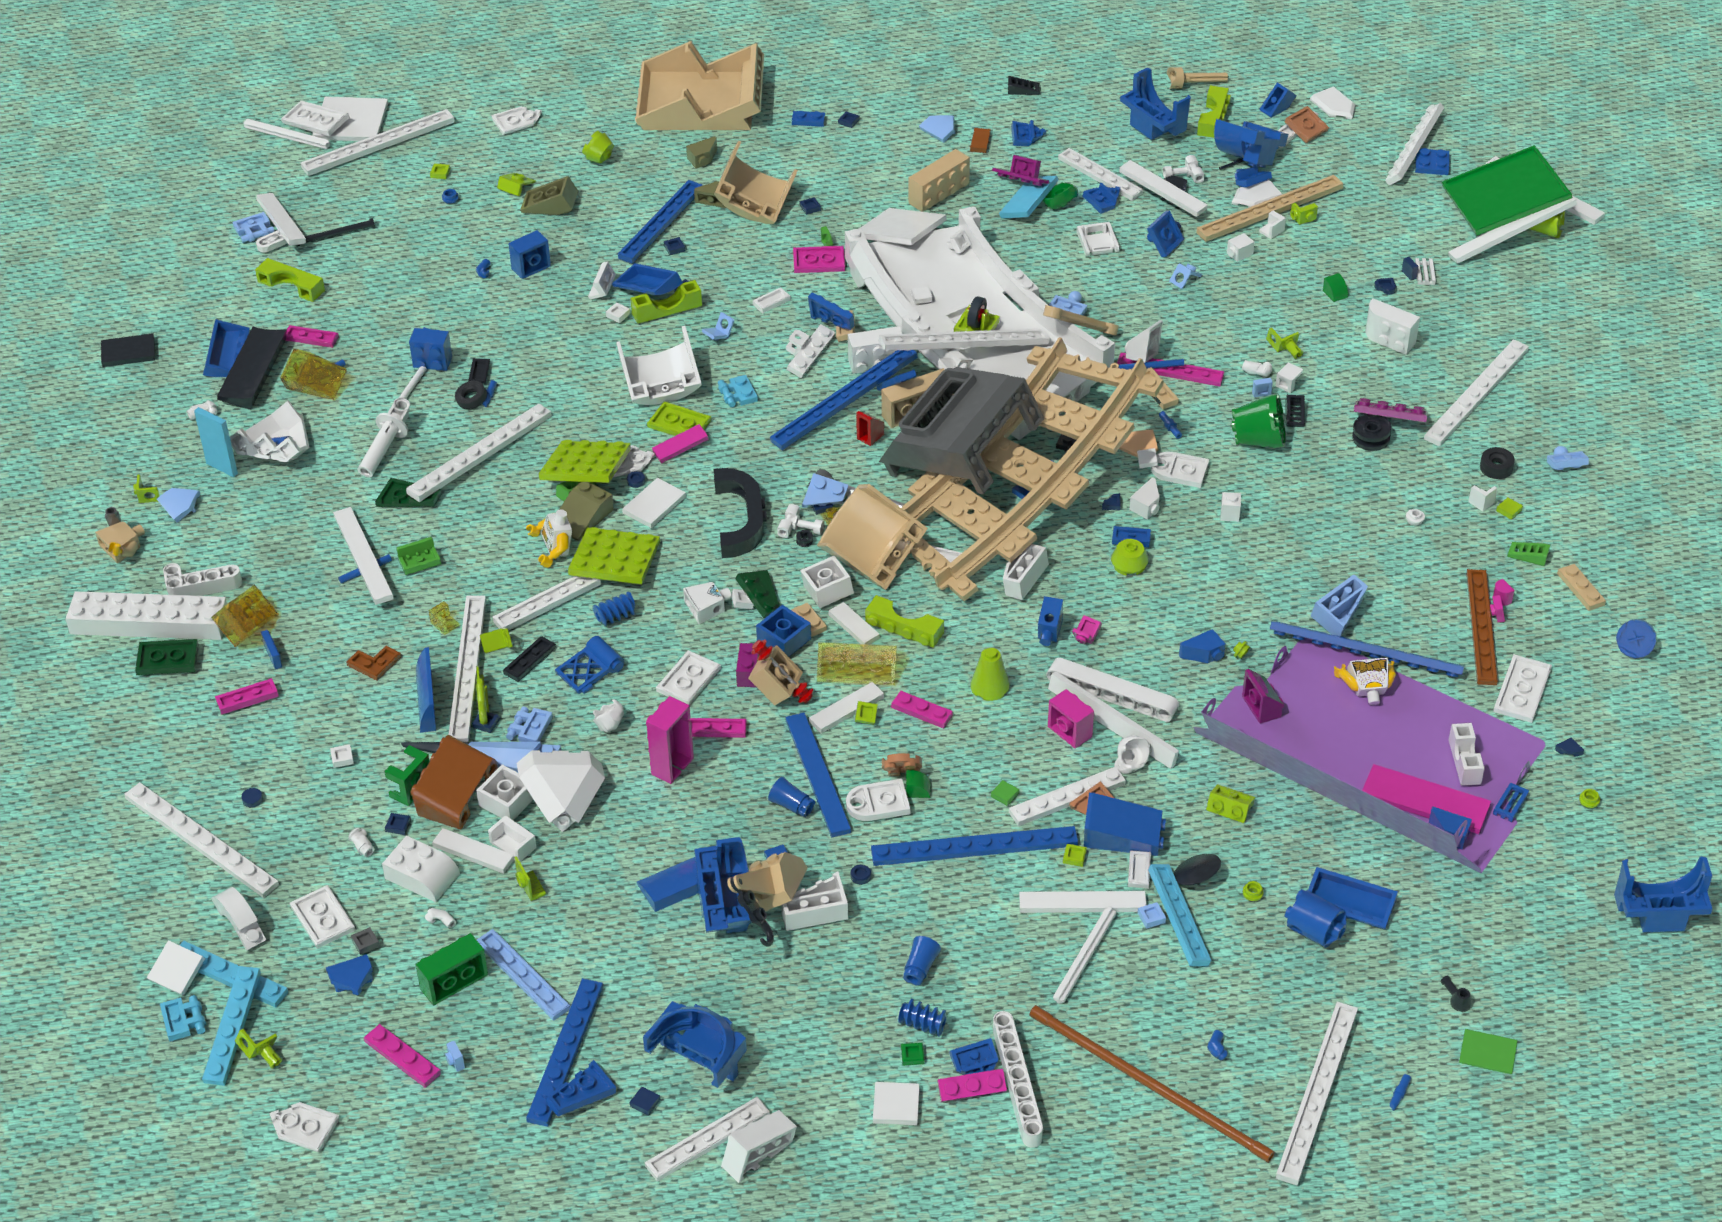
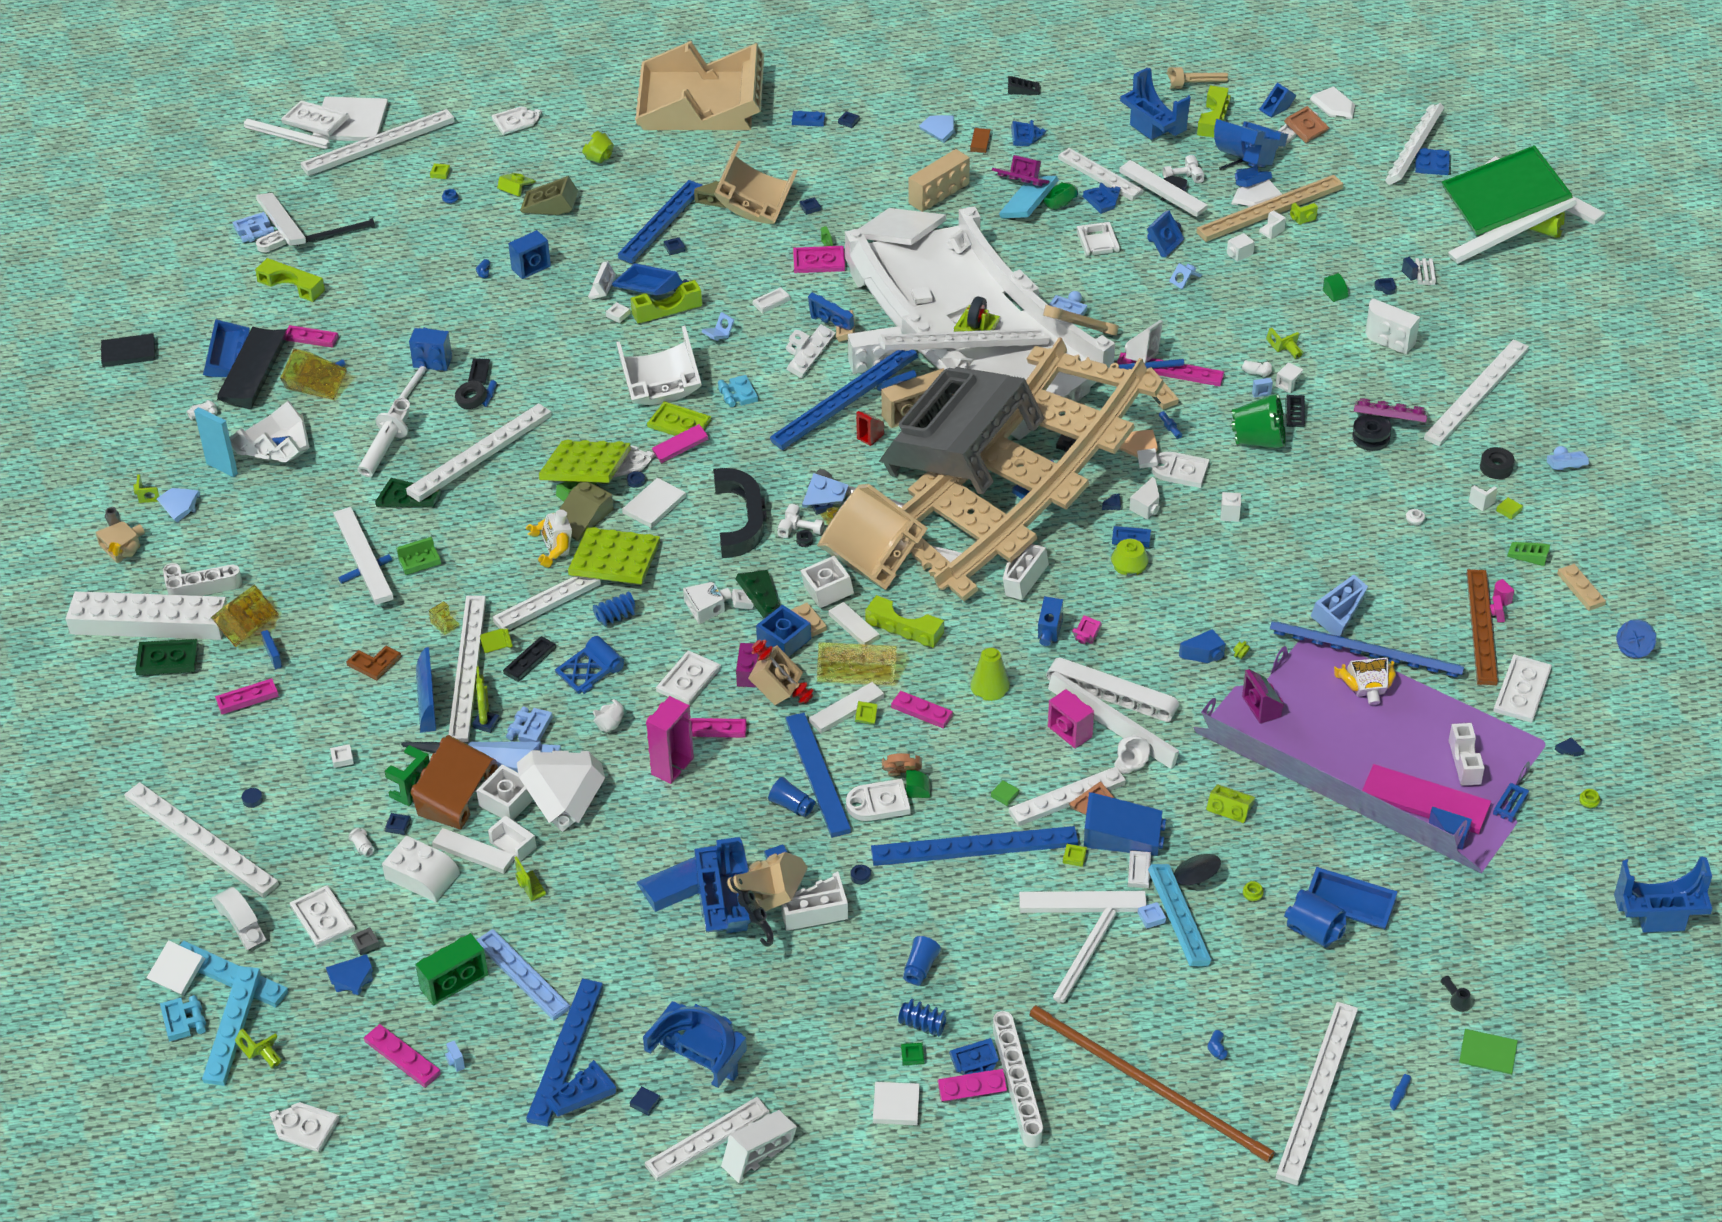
(442, 915): white arm -> none
(702, 152): olive slope -> none

